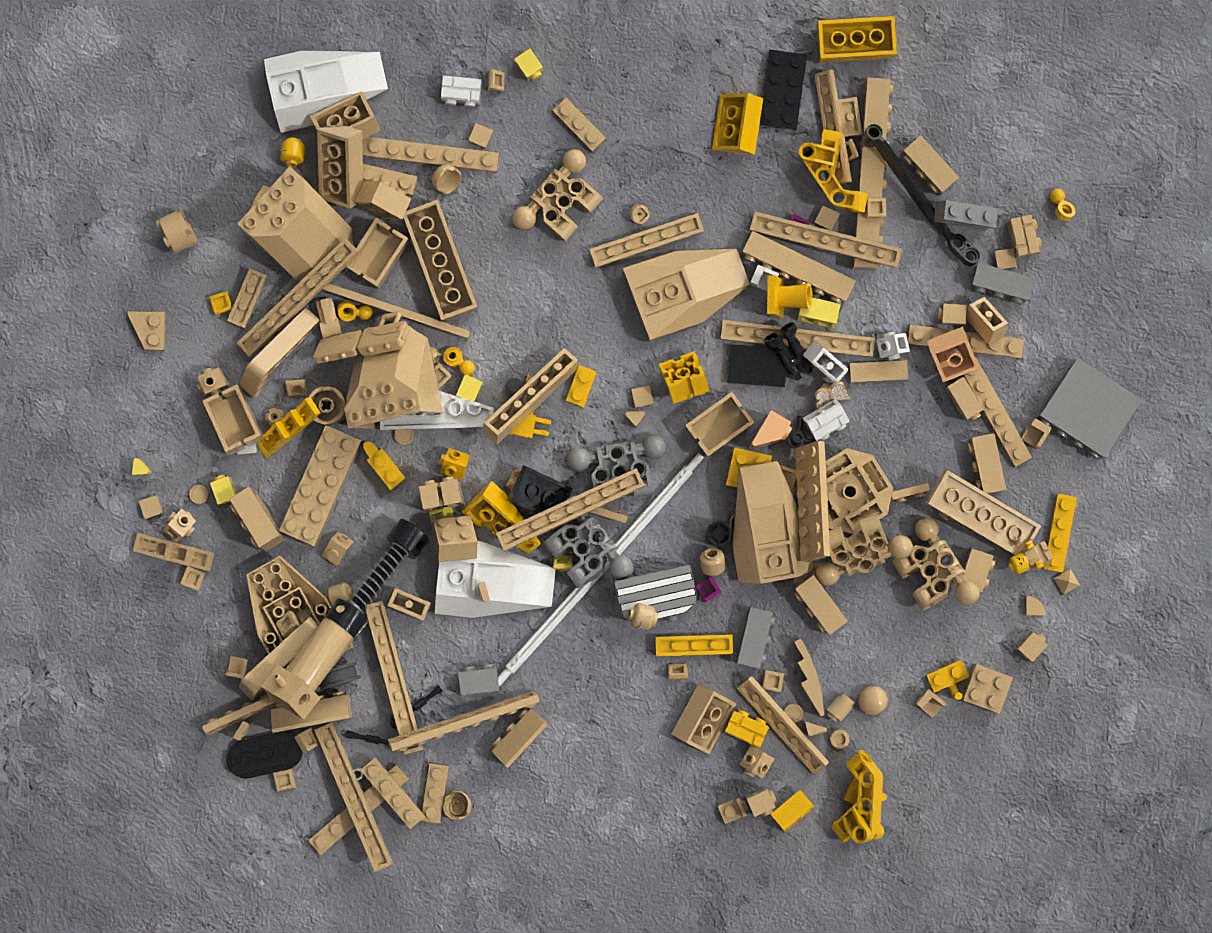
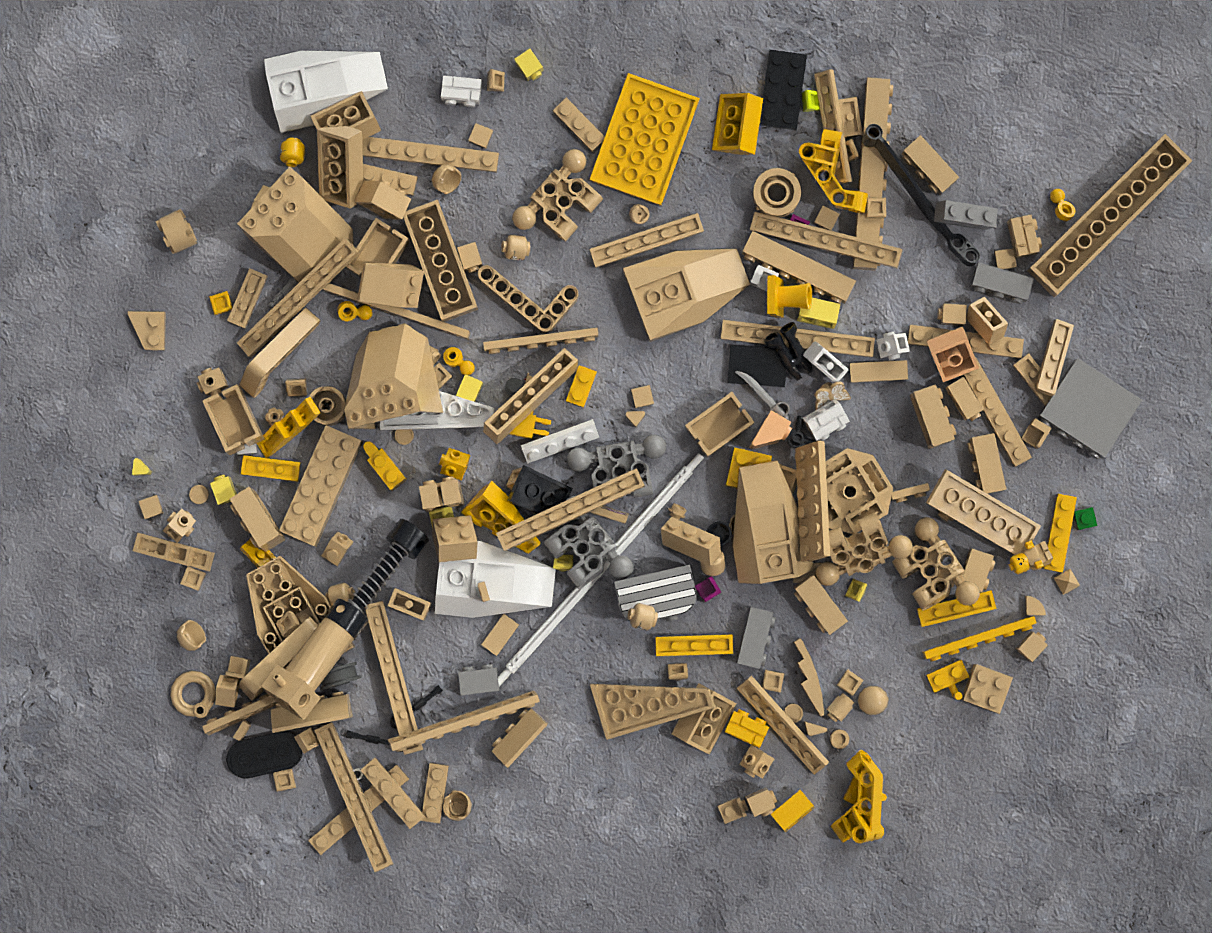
(191, 635): none -> tan hair
(207, 702): none -> tan piece
(227, 691): none -> tan brick
(256, 556): none -> yellow plate
(270, 468): none -> yellow plate
(329, 322): tan piece -> none
(370, 342): tan piece -> none
(391, 284): none -> tan slope
(470, 257): none -> tan brick
(500, 634): none -> tan tile
(516, 247): none -> tan head
(525, 302): none -> tan beam
(532, 342): none -> tan plate
(560, 441): none -> white plate
(635, 707): none -> tan wing
(644, 139): none -> yellow plate
(677, 511): none -> tan plate
(684, 377): yellow brick -> none
(691, 541): none -> tan brick
(765, 396): none -> light grey sword
(776, 177): none -> tan piece
(810, 101): none -> neon yellow slope
(849, 682): none -> tan tile
(856, 39): yellow brick -> none
(856, 590): none -> light yellow slope
(930, 703): tan panel -> none
(933, 416): none -> tan piece
(953, 609): none -> yellow plate
(987, 636): none -> yellow plate
(1029, 371): none -> tan plate
(1054, 357): none -> tan plate
(1085, 518): none -> green plate
(1109, 215): none -> tan brick

